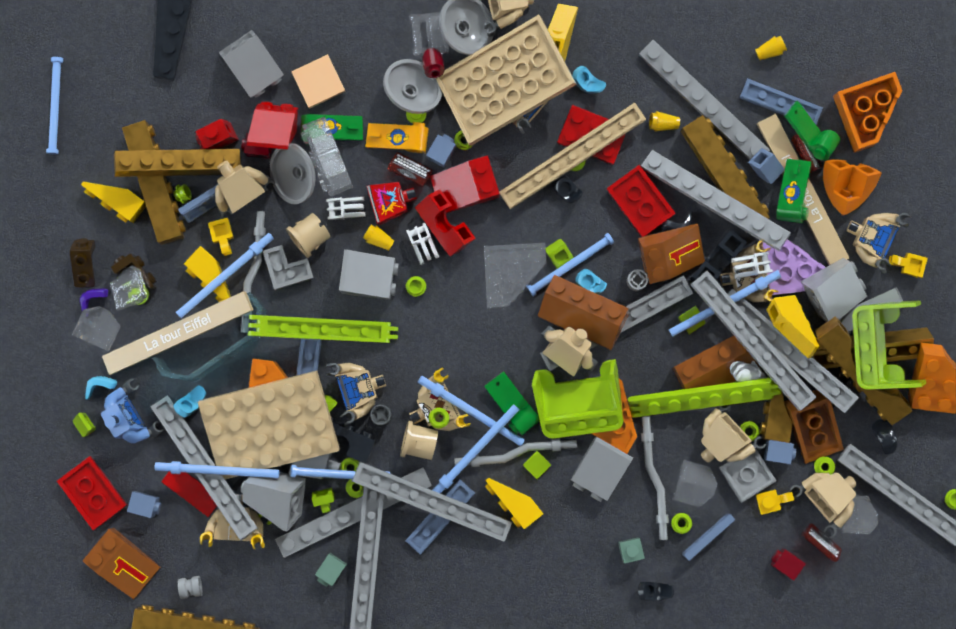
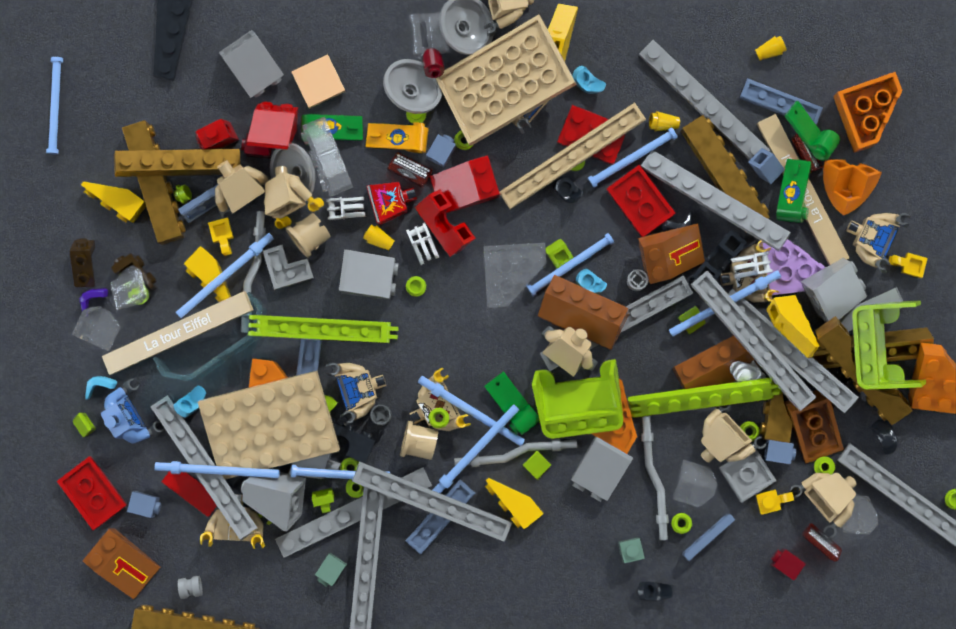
(285, 195): none -> tan torso
(633, 157): none -> light blue bar

